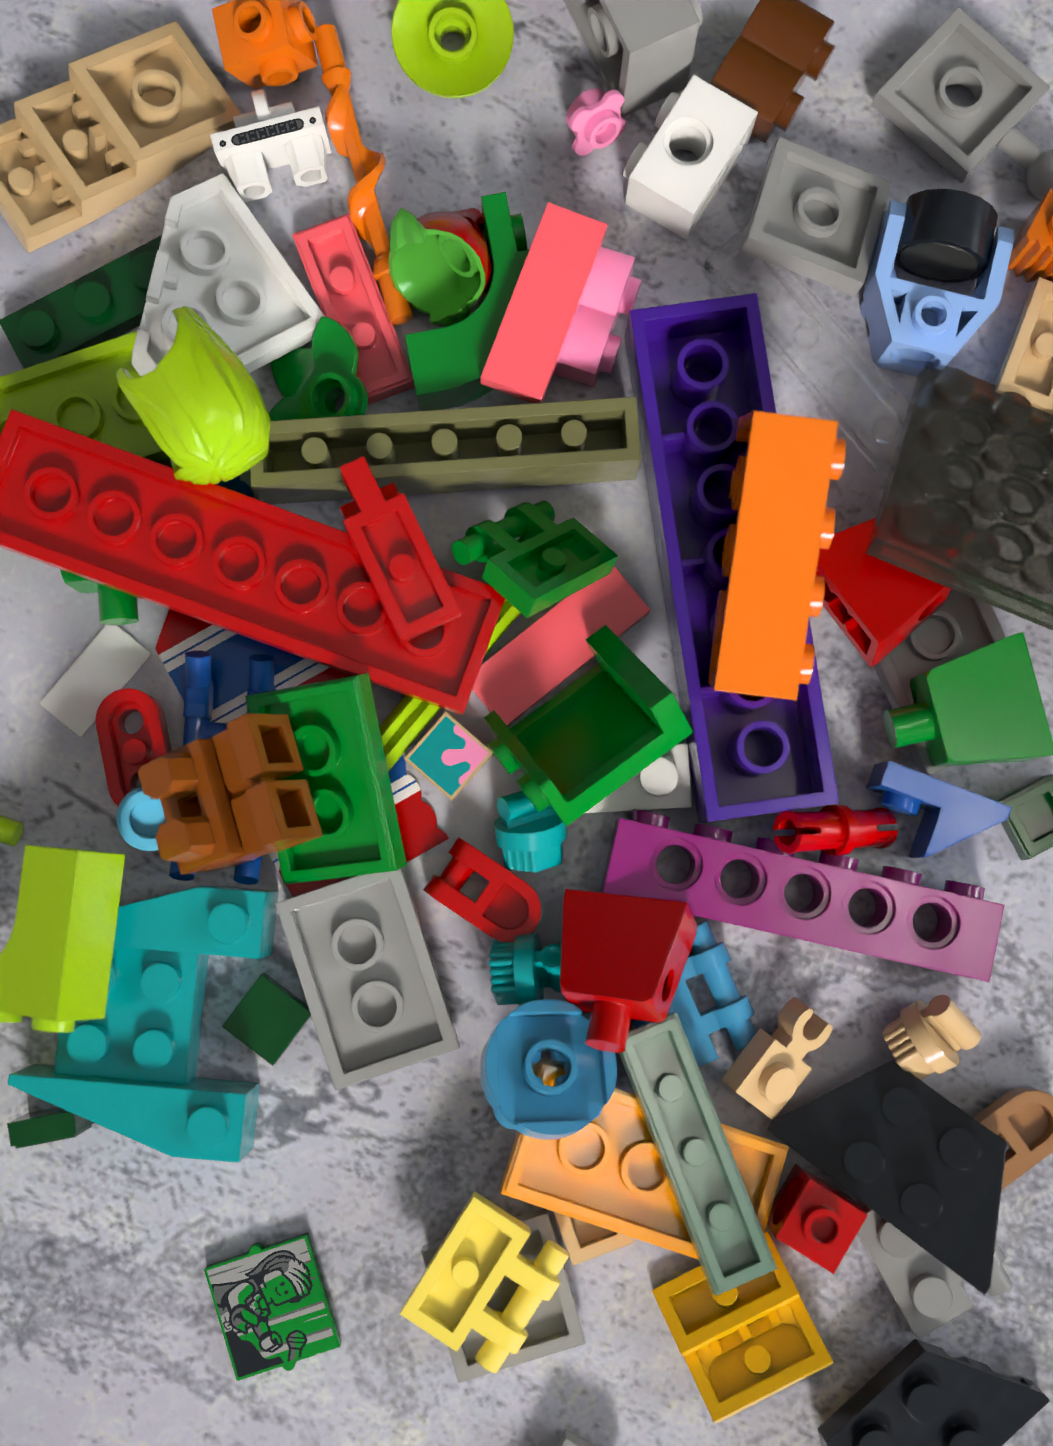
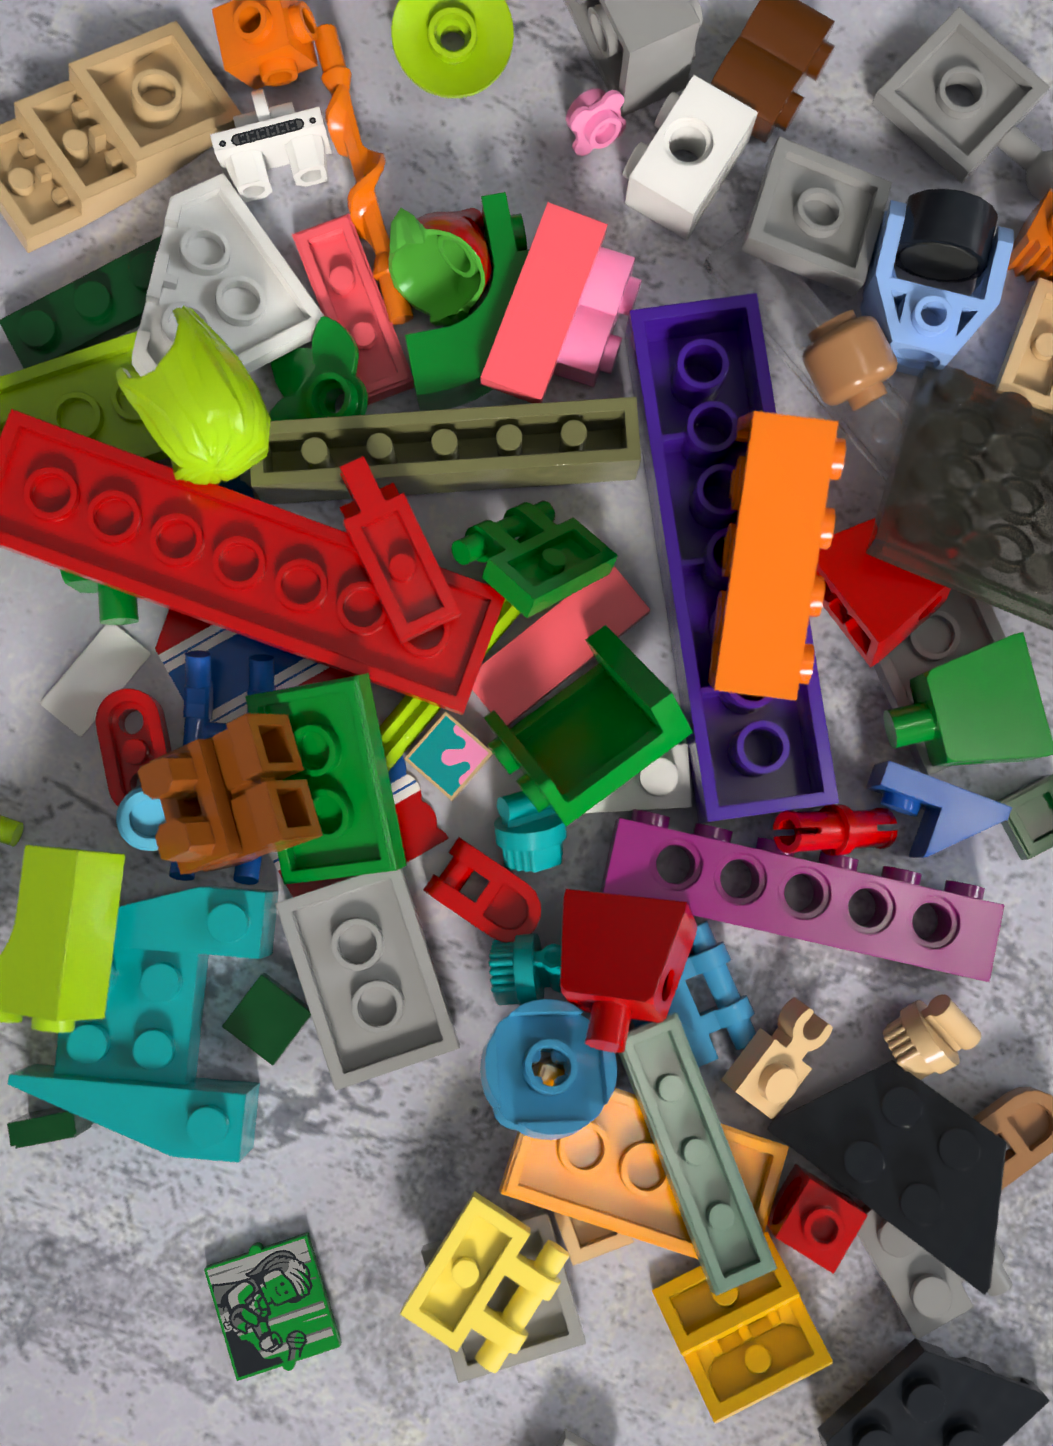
(849, 360): none -> medium nougat head

